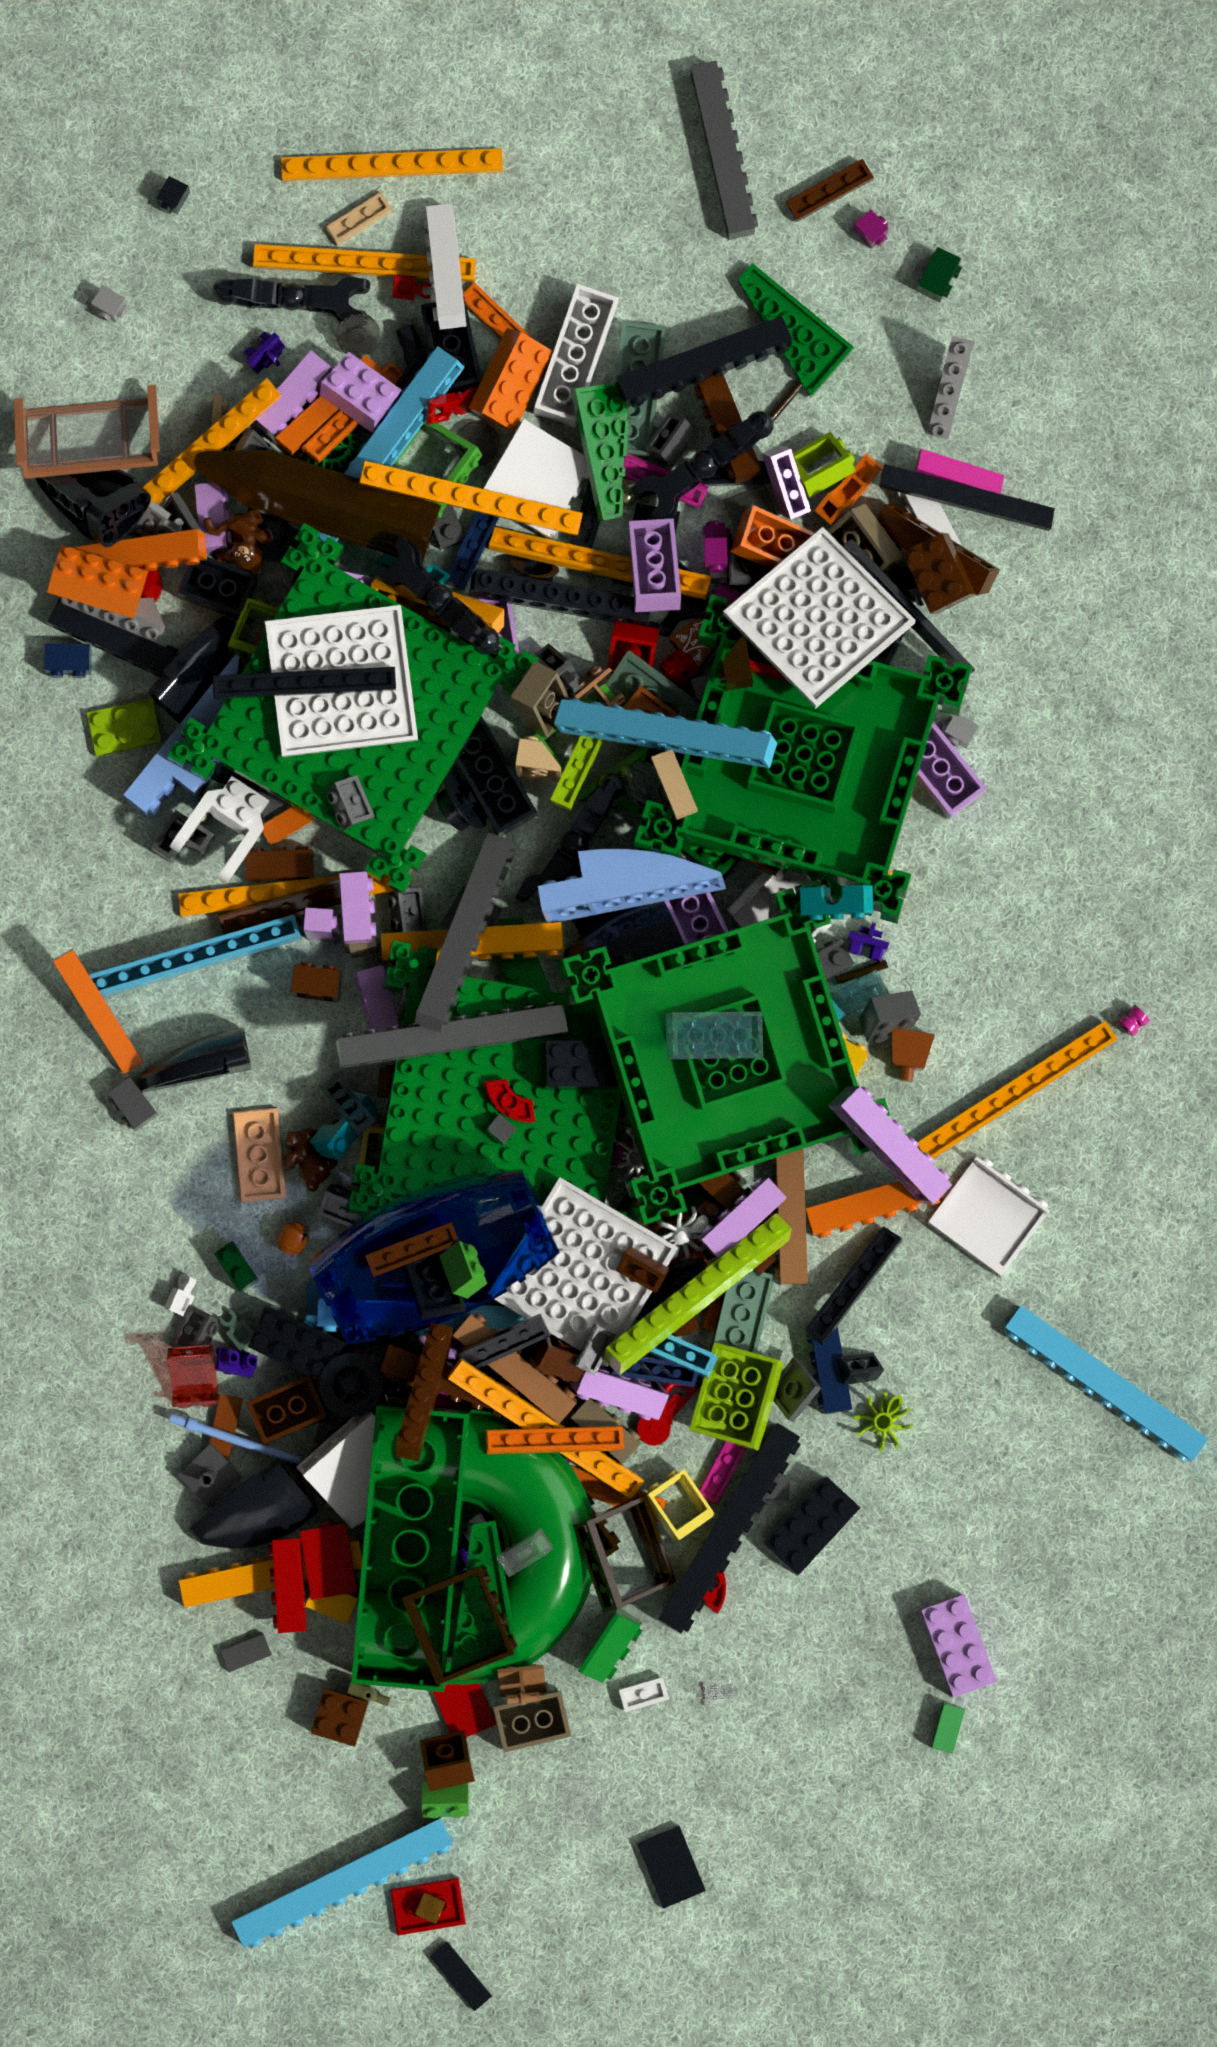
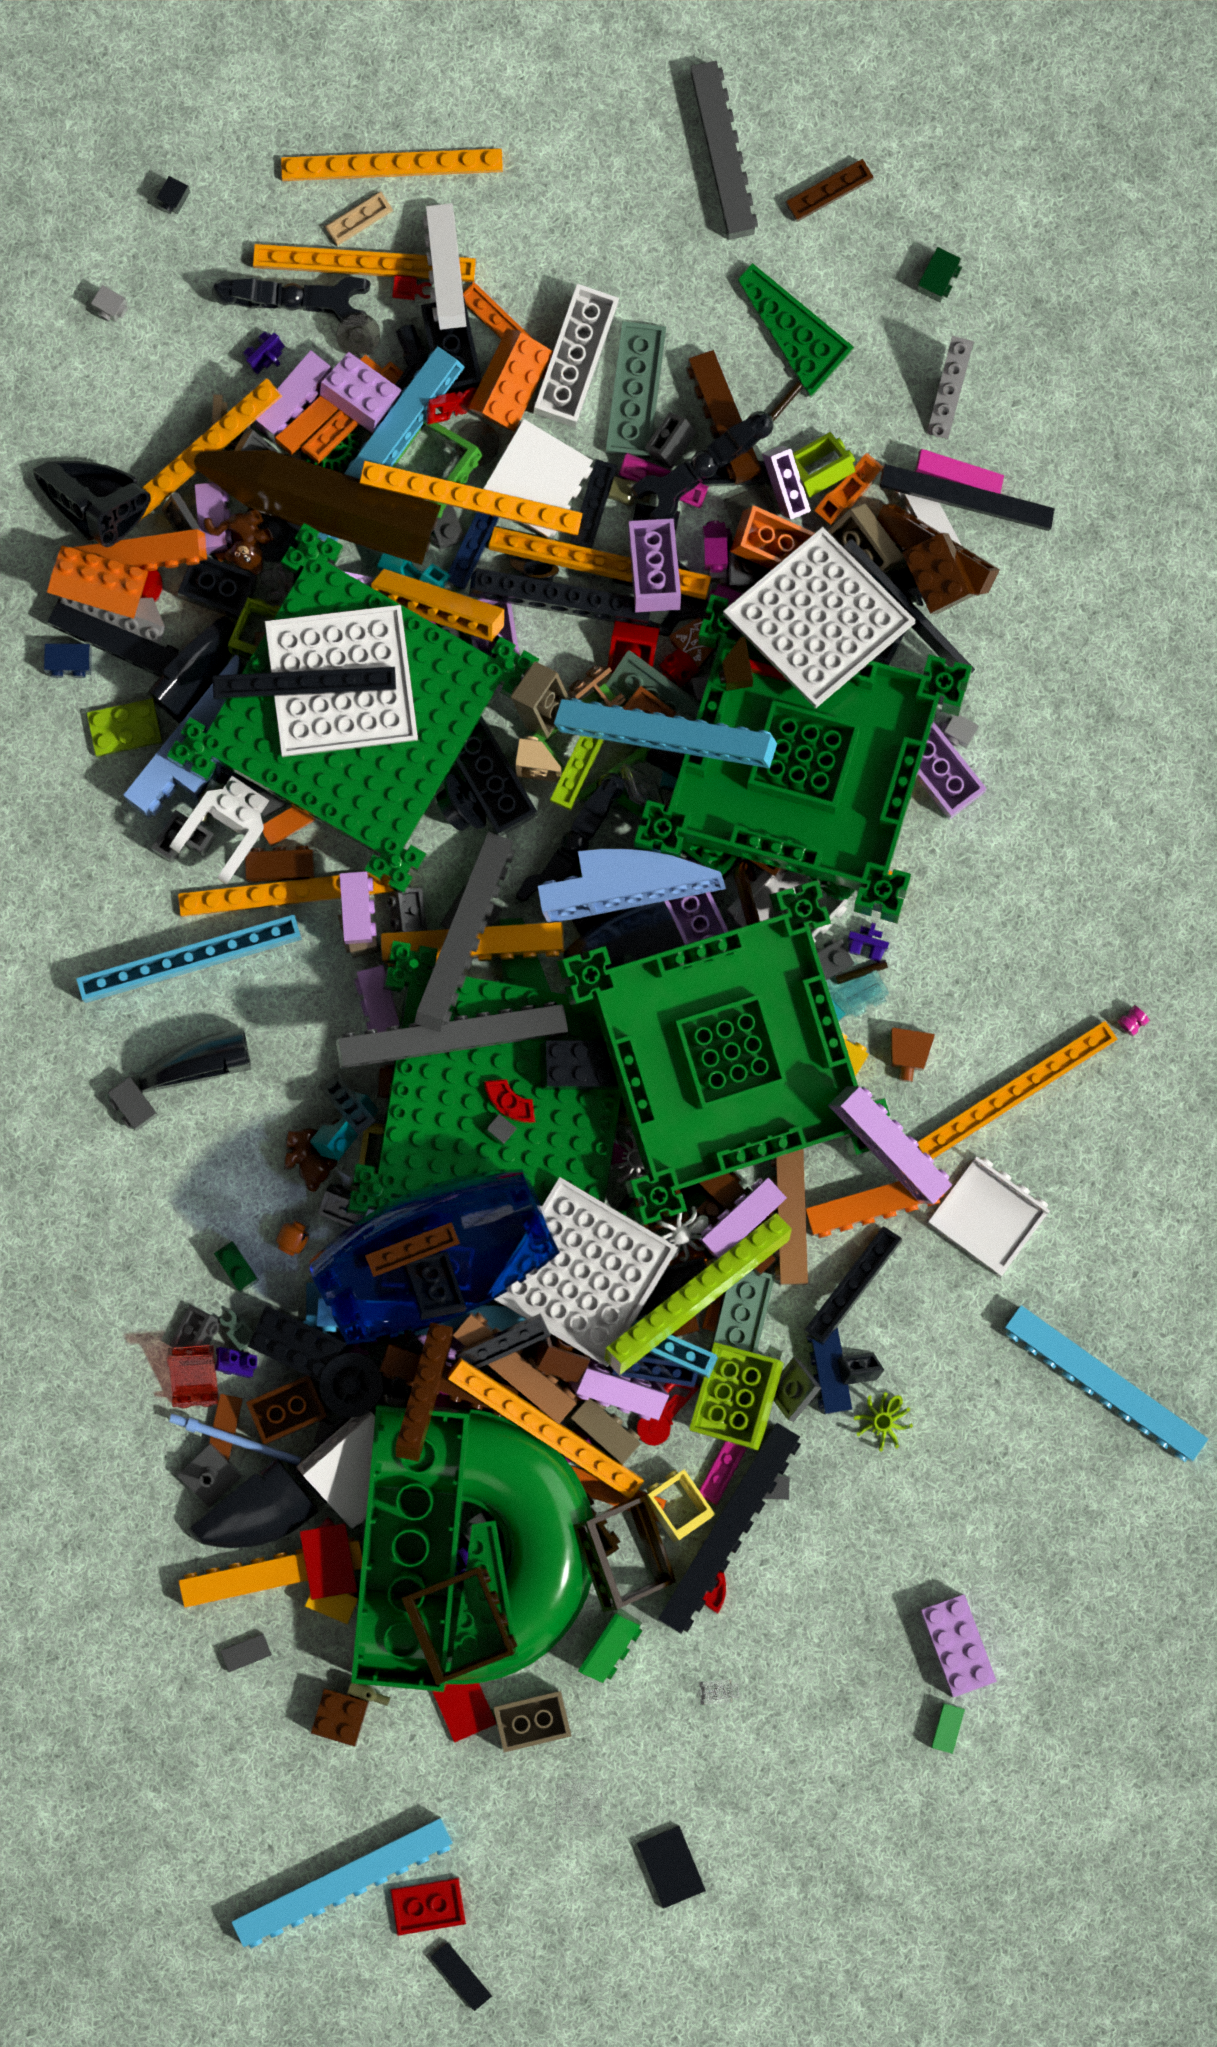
(87, 437): clear piece -> none
(98, 1011): orange tile -> none
(154, 520): light grey plate -> none
(181, 1298): white plate -> none
(259, 1155): light nougat tile -> none
(279, 907): reddish brown tile -> none
(289, 1585): red brick -> none
(316, 983): reddish brown brick -> none
(321, 924): lavender brick -> none
(349, 802): dark grey bracket -> none
(430, 1908): pearl gold tile -> none
(438, 598): black piece -> none
(445, 1802): bright green brick -> none
(447, 1760): reddish brown brick -> none
(463, 1269): bright green brick -> none
(522, 1683): medium nougat plate -> none
(525, 1552): clear brick -> none
(554, 1440): orange tile -> none
(556, 661): dark grey hinge -> none
(593, 1350): dark grey tile -> none
(604, 442): green wing -> none
(642, 1269): reddish brown slope -> none
(644, 1694): white plate -> none
(674, 784): tan tile -> none
(704, 362): black brick -> none
(714, 1035): clear light blue brick -> none
(745, 892): none -> reddish brown piece
(812, 1526): black brick -> none
(855, 901): teal arch -> none
(872, 229): magenta brick -> none
(888, 1012): dark grey brick -> none

